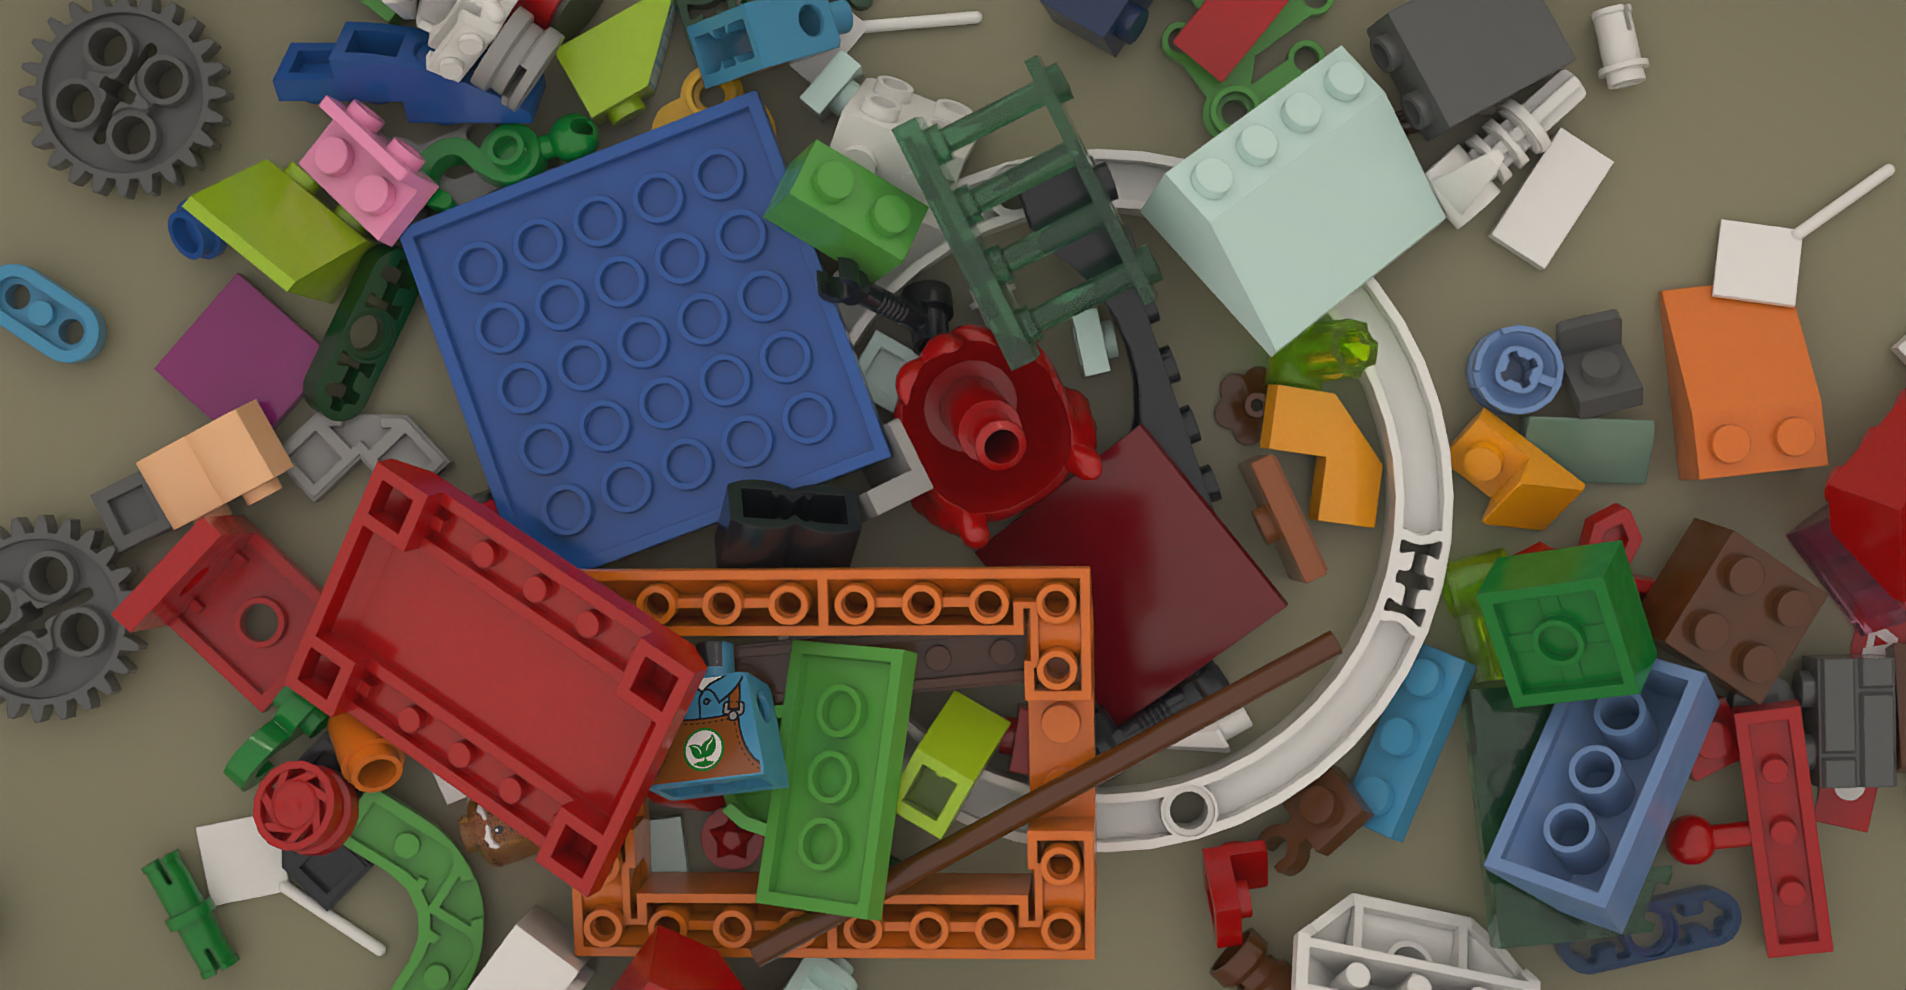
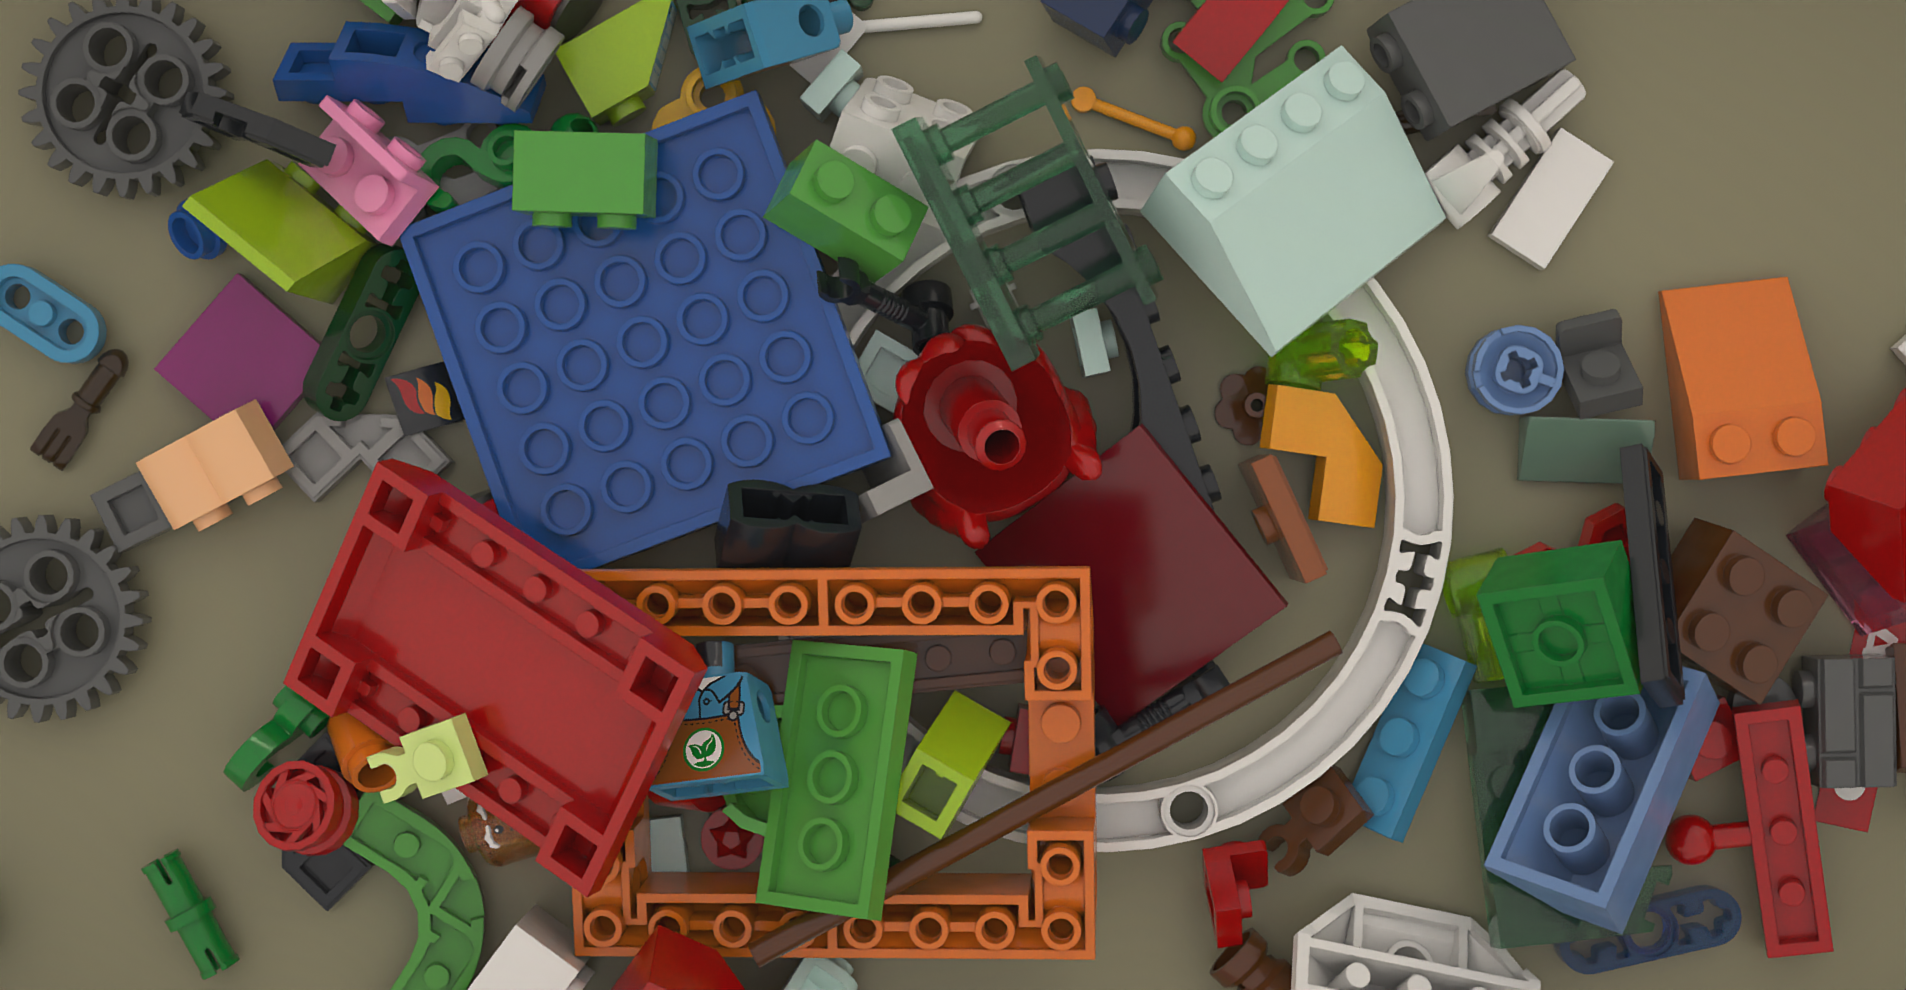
(70, 426): none -> dark brown piece
(206, 594): red bracket -> none
(245, 867): white piece -> none
(248, 125): none -> black tile
(424, 398): none -> black sticker
(432, 759): none -> yellowish green plate
(584, 176): none -> bright green brick
(1085, 100): none -> light orange hinge
(1215, 736): white bar -> none
(1519, 478): light orange slope -> none
(1618, 47): white pin -> none
(1652, 577): none -> black tile
(1764, 261): white piece -> none

